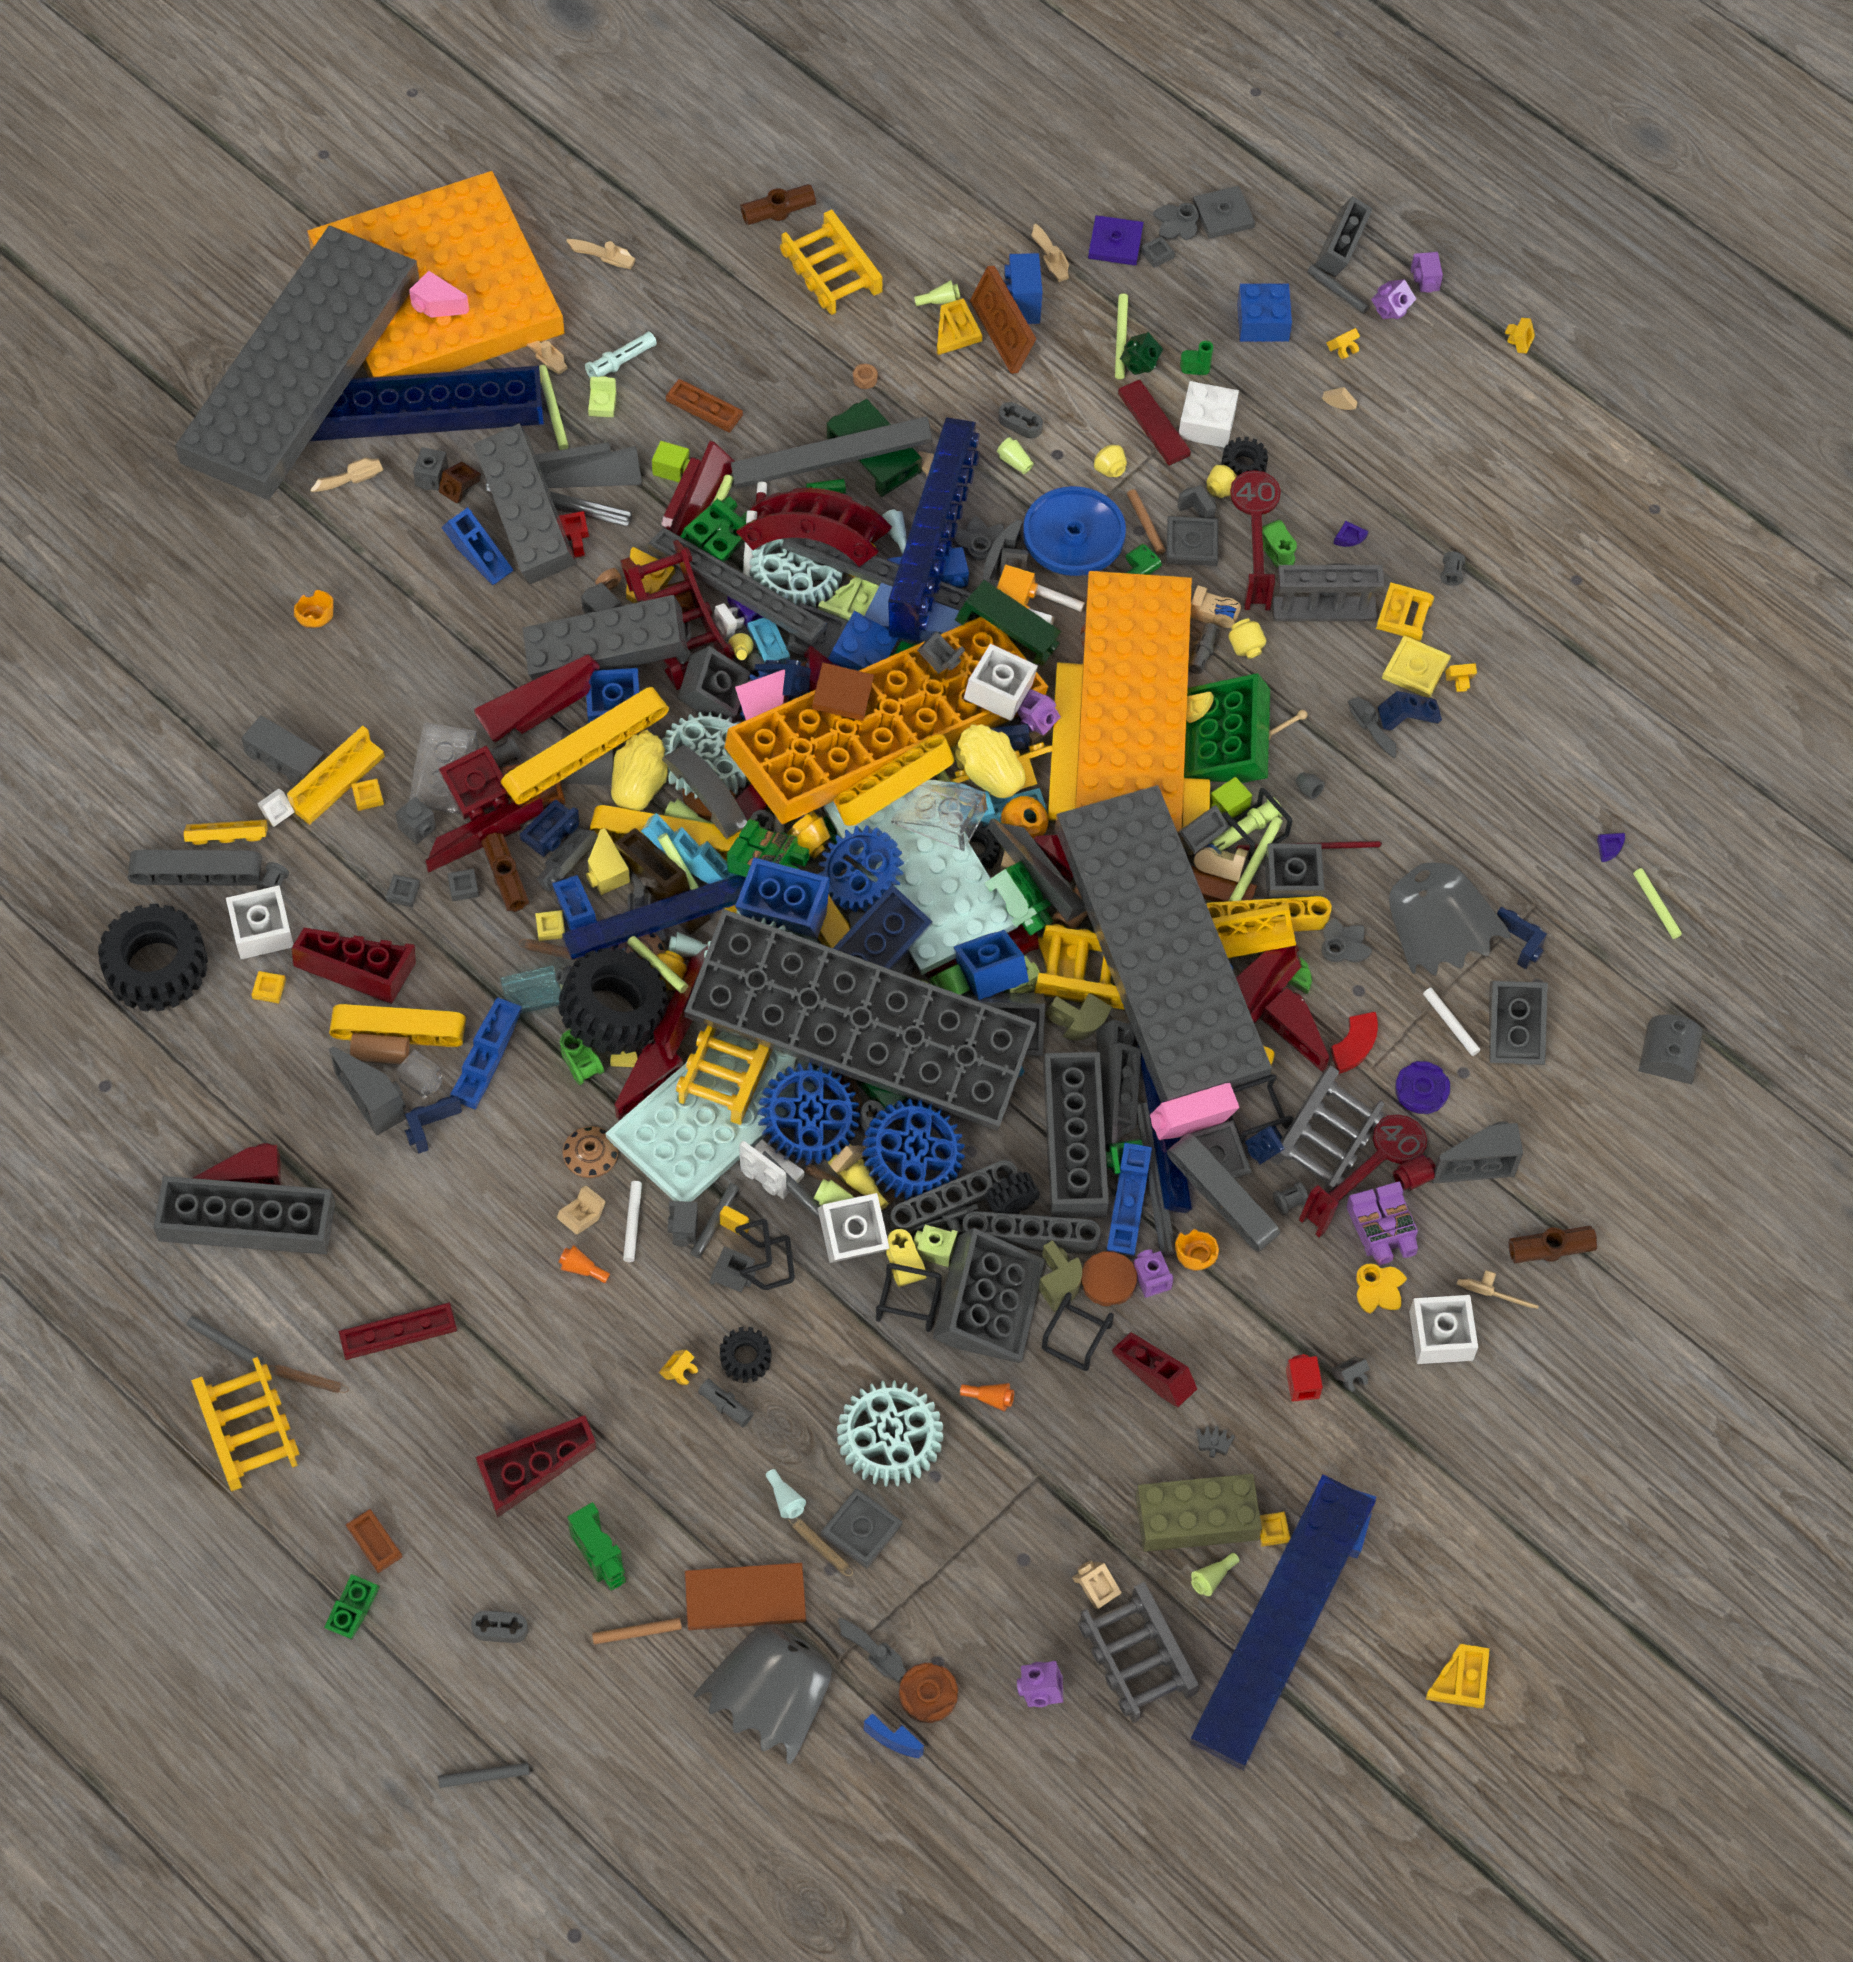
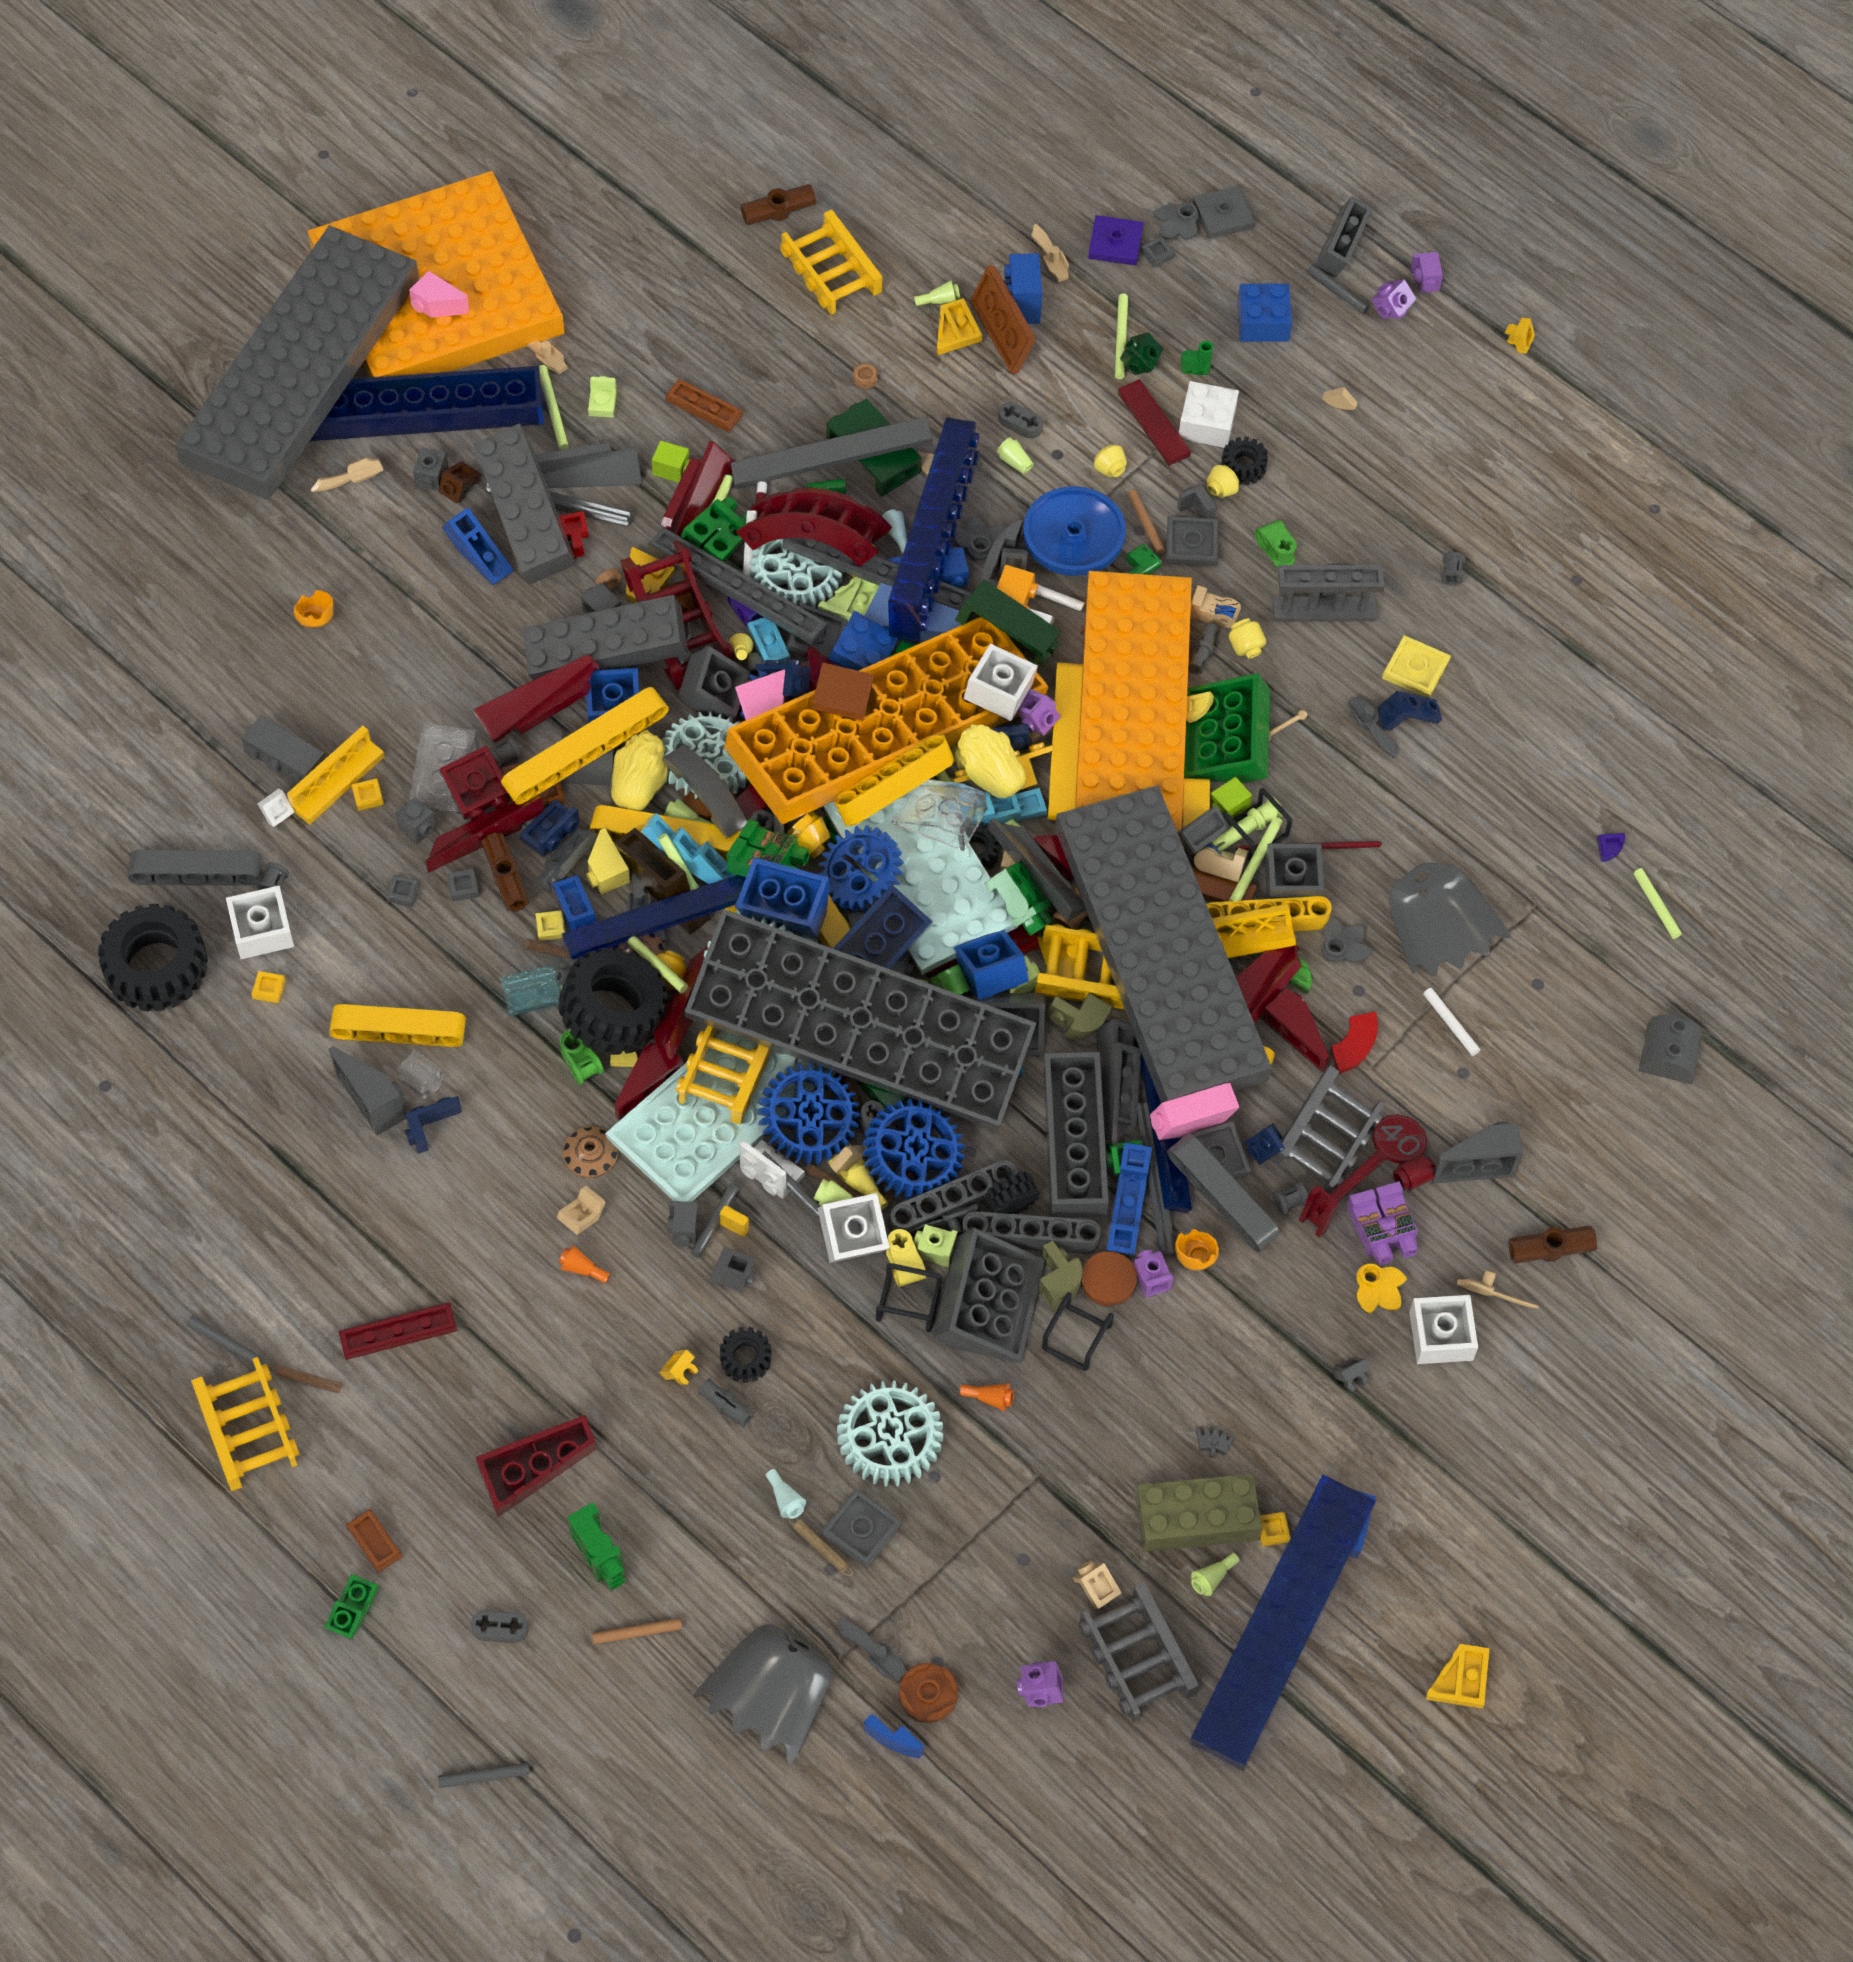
(225, 831): yellow plate -> none
(244, 1215): dark grey brick -> none
(251, 1165): dark red slope -> none
(354, 962): dark red wedge -> none
(379, 1048): medium nougat pin -> none
(486, 1053): blue slope -> none
(610, 254): tan piece -> none
(612, 360): light aqua pin -> none
(632, 1221): white bar -> none
(685, 945): light aqua cone -> none
(725, 621): white tile -> none
(745, 1596): dark orange tile -> none
(767, 1242): black piece -> none
(940, 653): dark grey bracket -> none
(1014, 815): light orange piece -> none
(1156, 1369): dark red slope -> none
(1256, 495): dark red piece -> none
(1285, 1121): black piece -> none
(1304, 1378): red brick -> none
(1310, 785): dark grey hose -> none
(1343, 341): yellow tile -> none
(1350, 535): dark purple tile -> none
(1396, 609): yellow plate -> none
(1422, 1087): dark purple tile -> none
(1461, 675): yellow tile -> none
(1517, 1022): dark grey slope -> none
(1528, 932): dark blue bracket -> none

